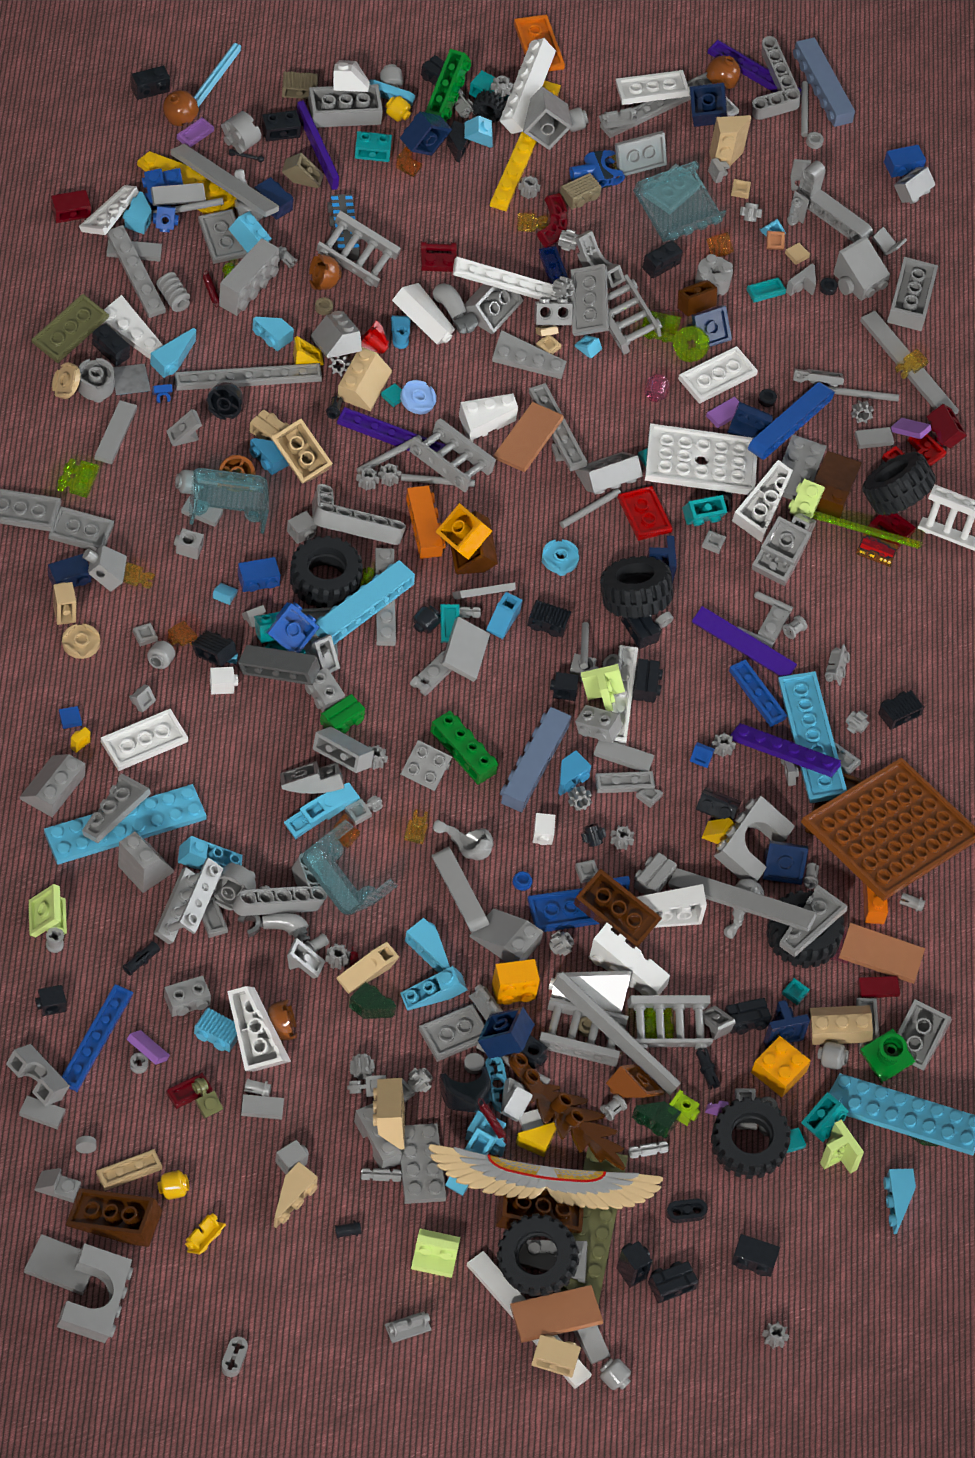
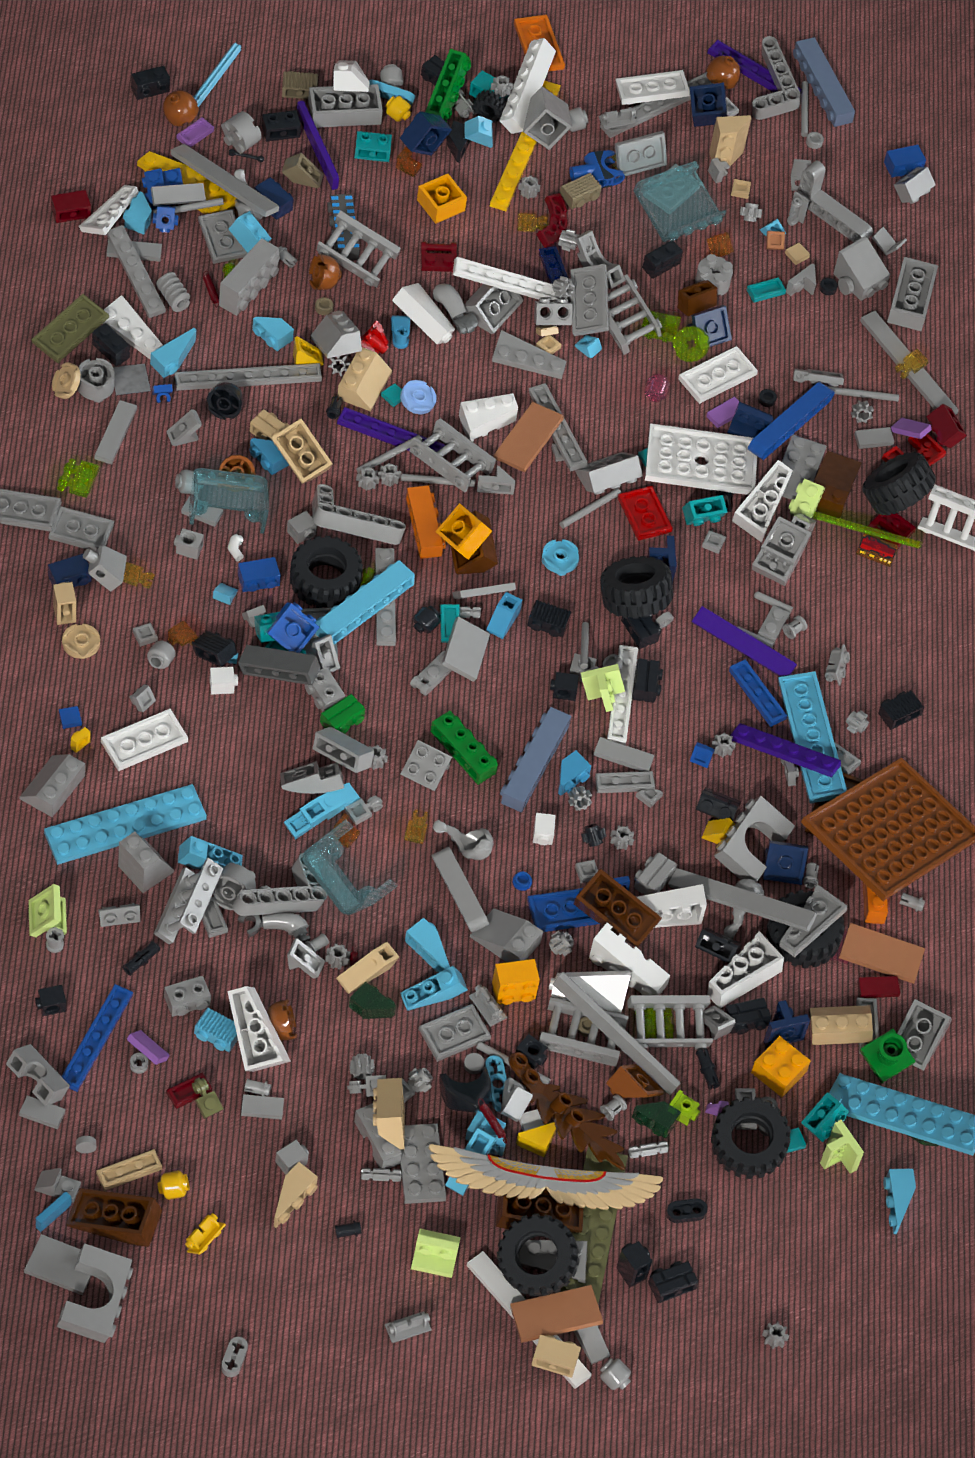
(53, 1211): none -> dark azure tile
(119, 804): light grey wing -> none
(122, 915): none -> light grey hinge
(233, 547): none -> white arm
(441, 198): none -> light orange brick
(500, 483): none -> light grey slope
(506, 1032): dark blue brick -> none
(598, 724): light grey brick -> none
(718, 945): none -> black brick
(746, 971): none -> white wedge
(755, 1255): black brick -> none
(795, 991): teal tile -> none
(833, 1055): light grey head -> none

